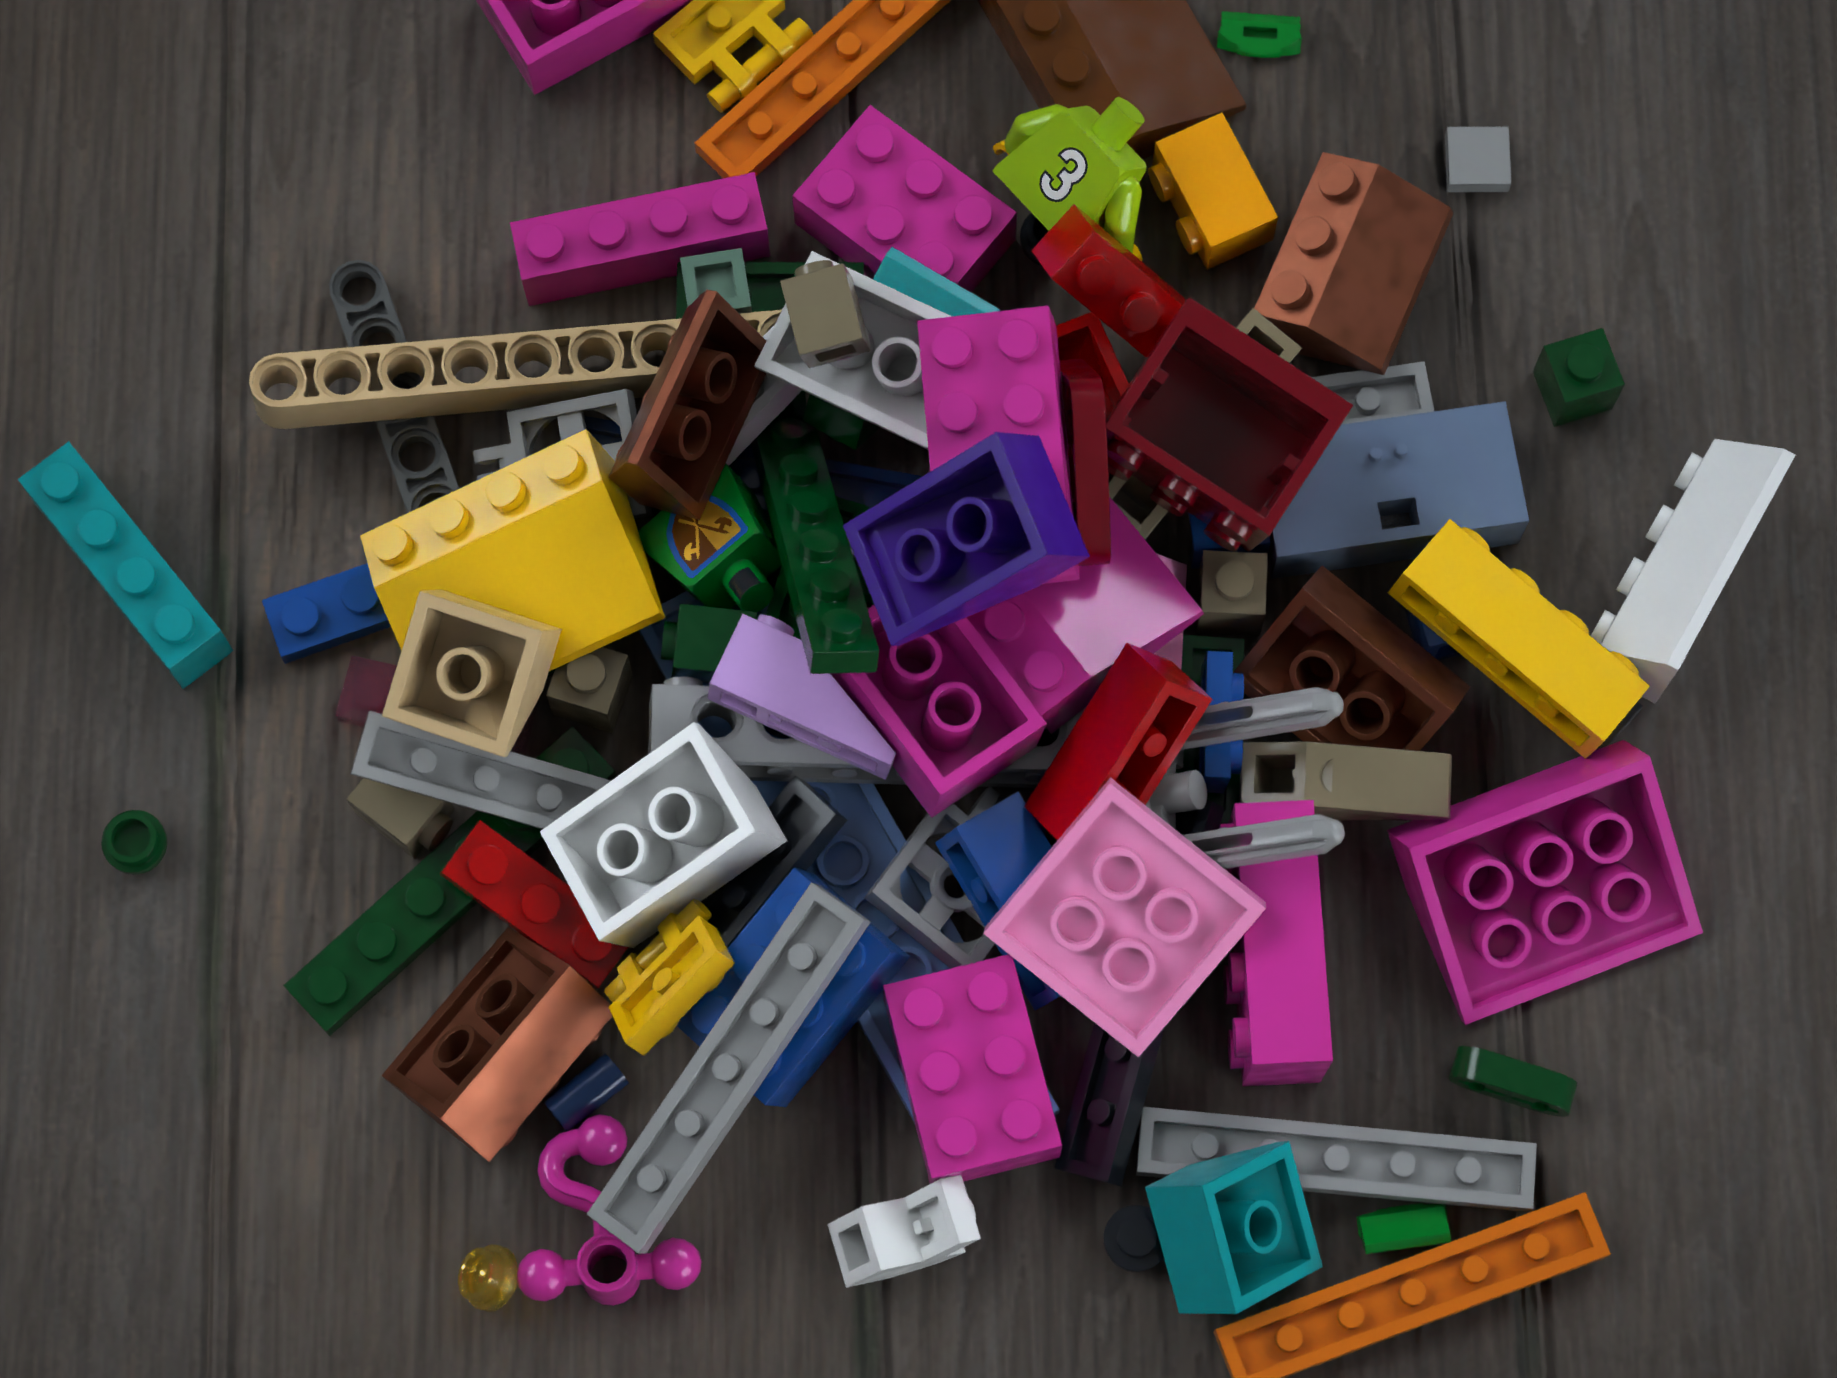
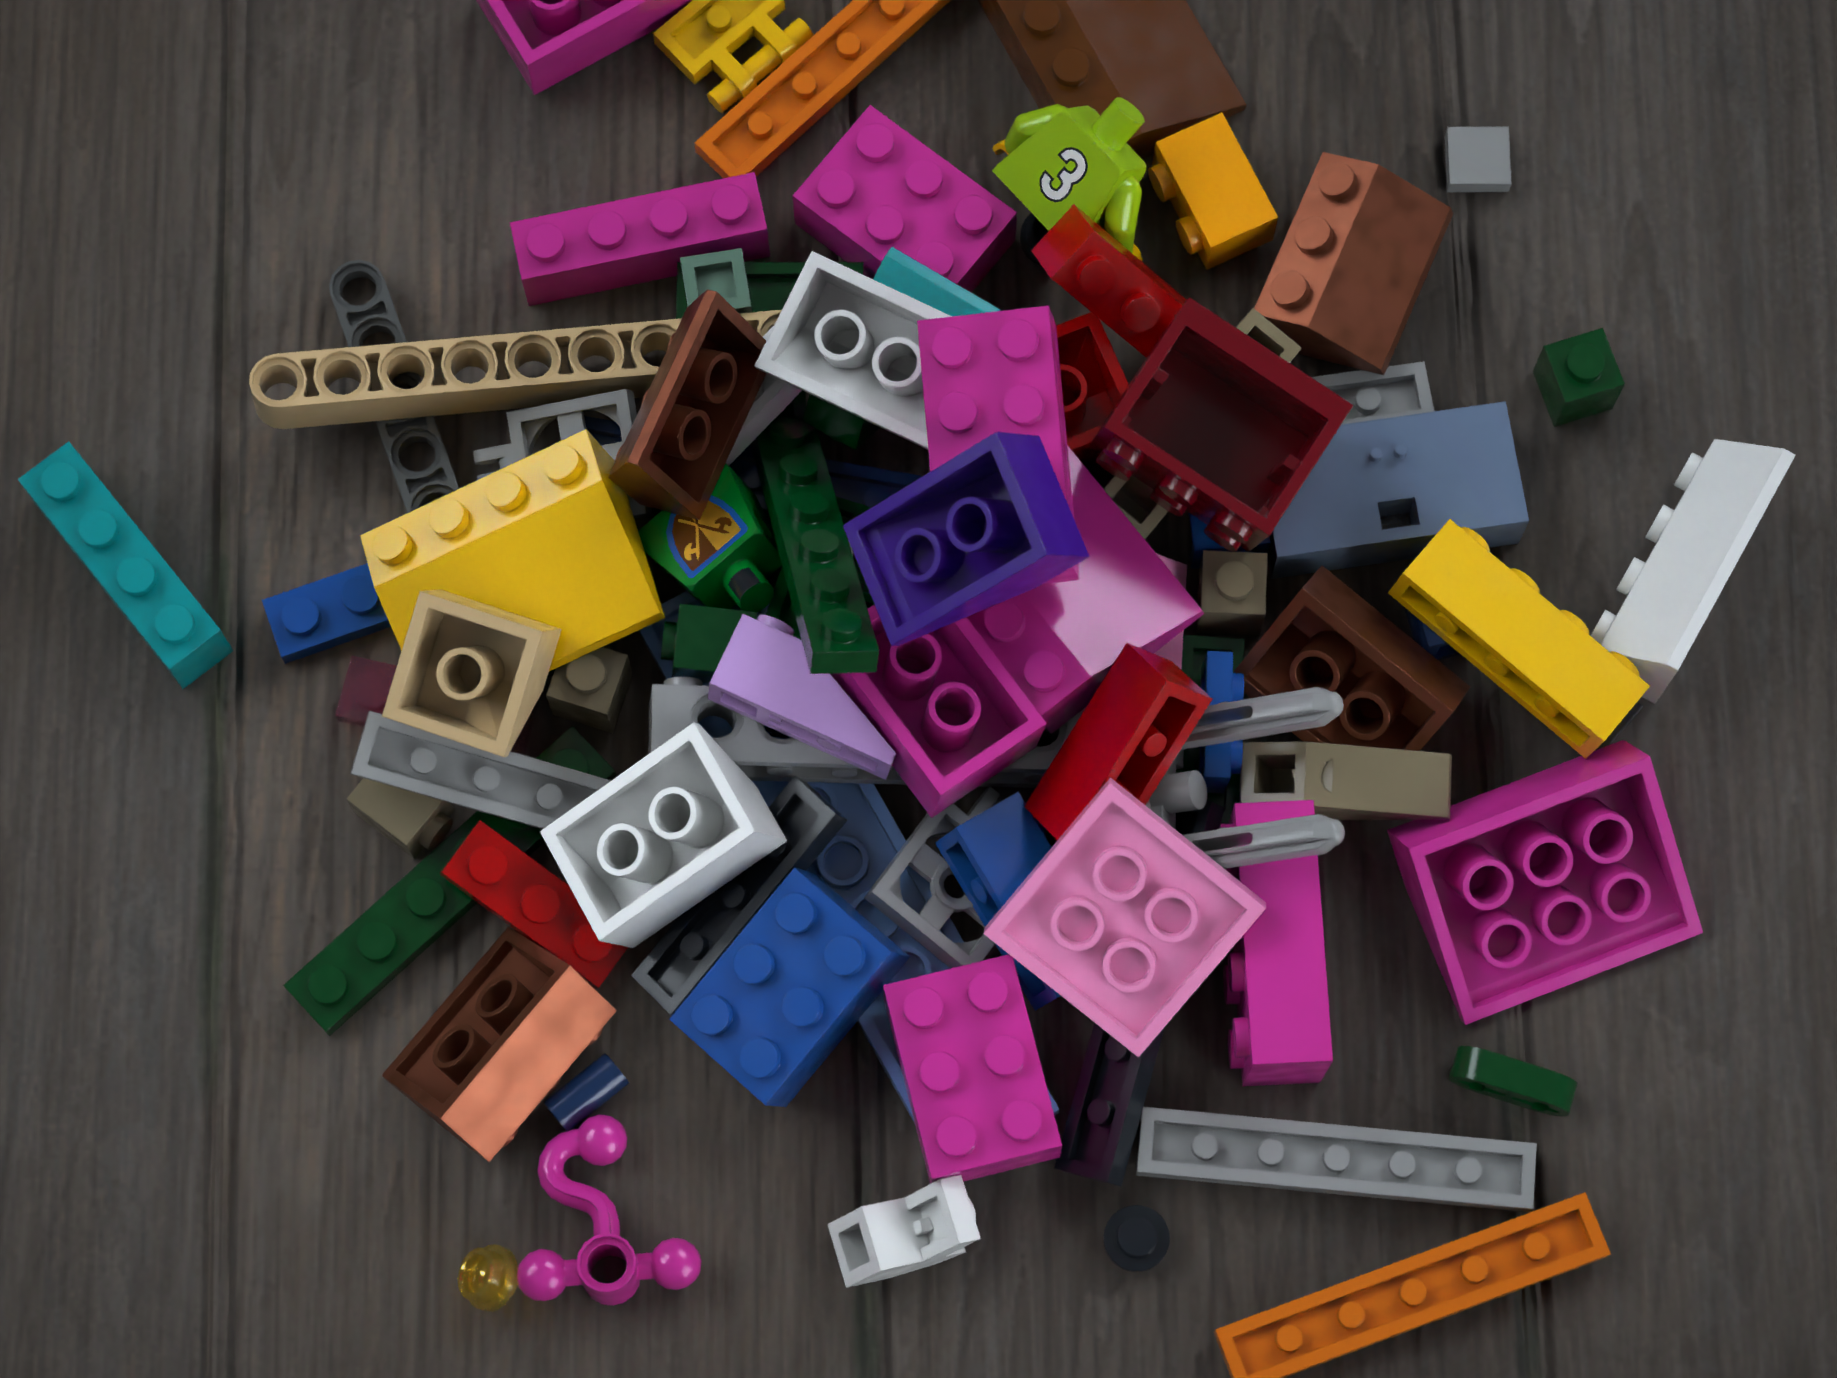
(134, 842): dark green plate -> none
(667, 977): yellow plate -> none
(728, 1068): light grey plate -> none
(825, 313): dark tan brick -> none
(1088, 457): dark red beam -> none
(1234, 1229): teal slope -> none
(1259, 34): green piece -> none
(1403, 1227): green piece -> none

